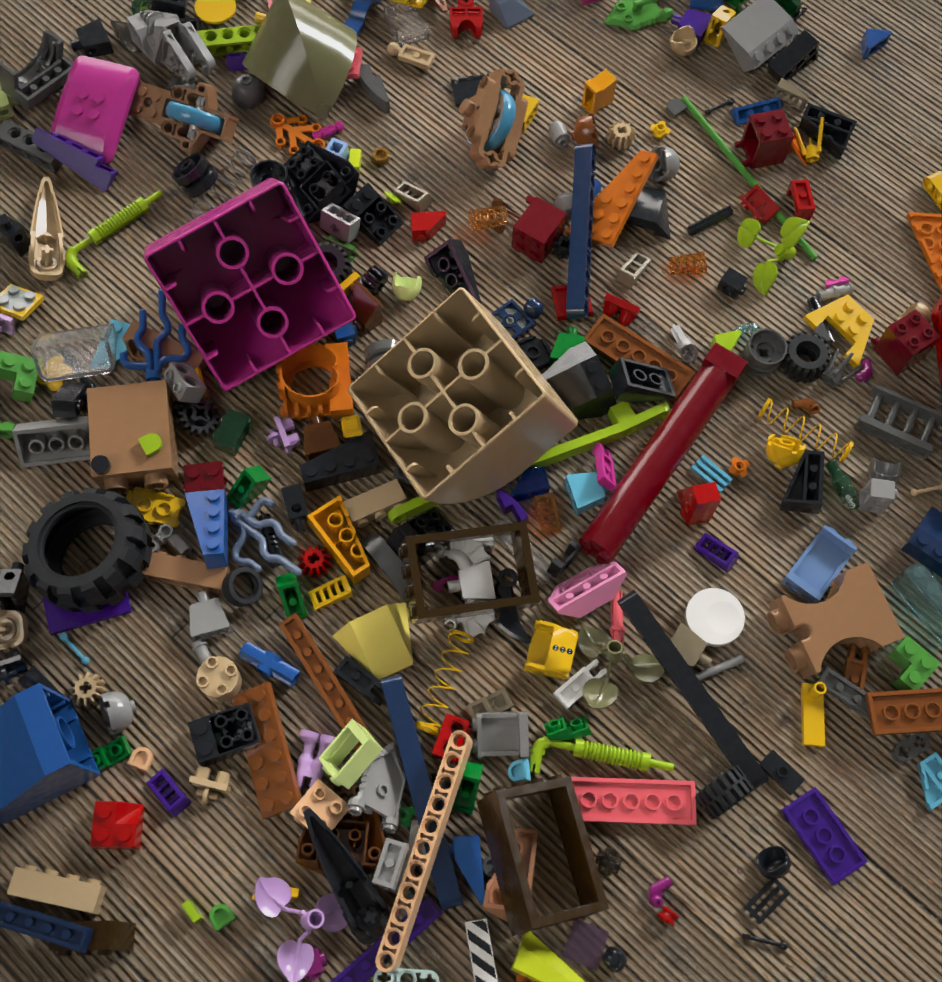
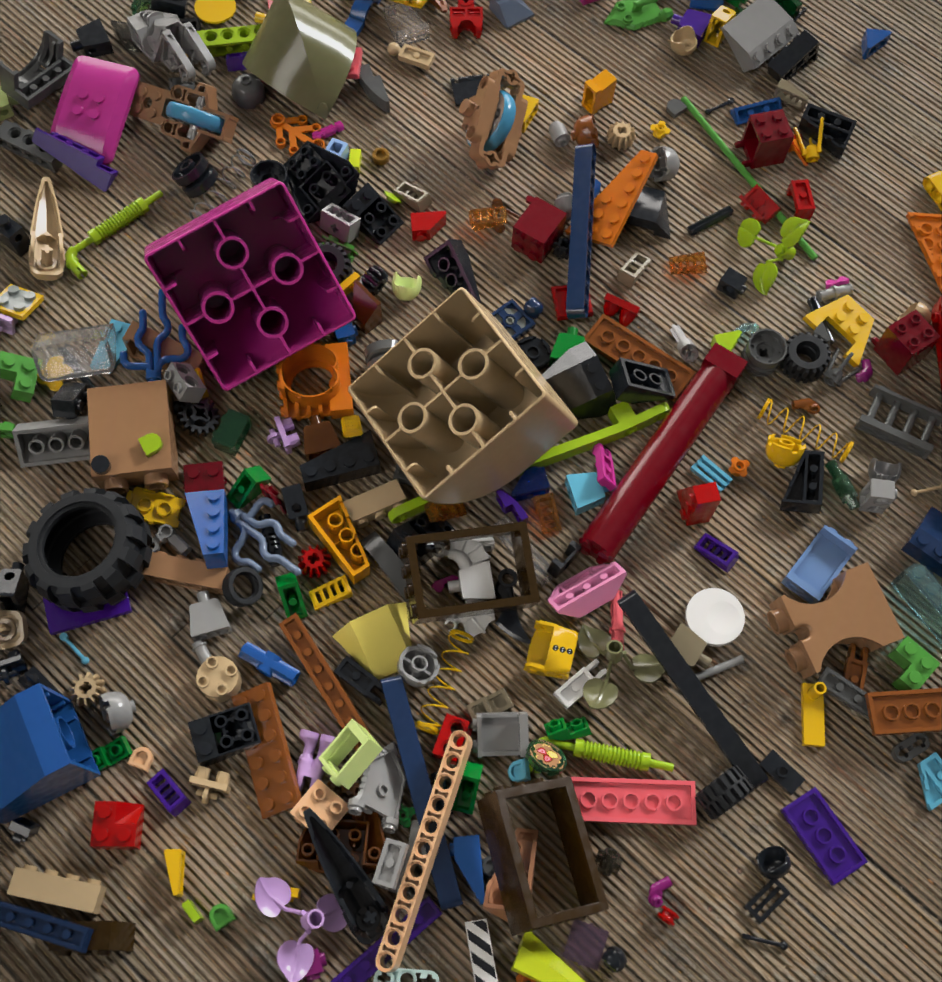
(23, 829): none -> black tile
(175, 866): none -> yellow slope
(272, 492): none -> dark red plate
(418, 665): none -> light grey cylinder
(441, 512): none -> clear orange slope
(546, 757): none -> tile

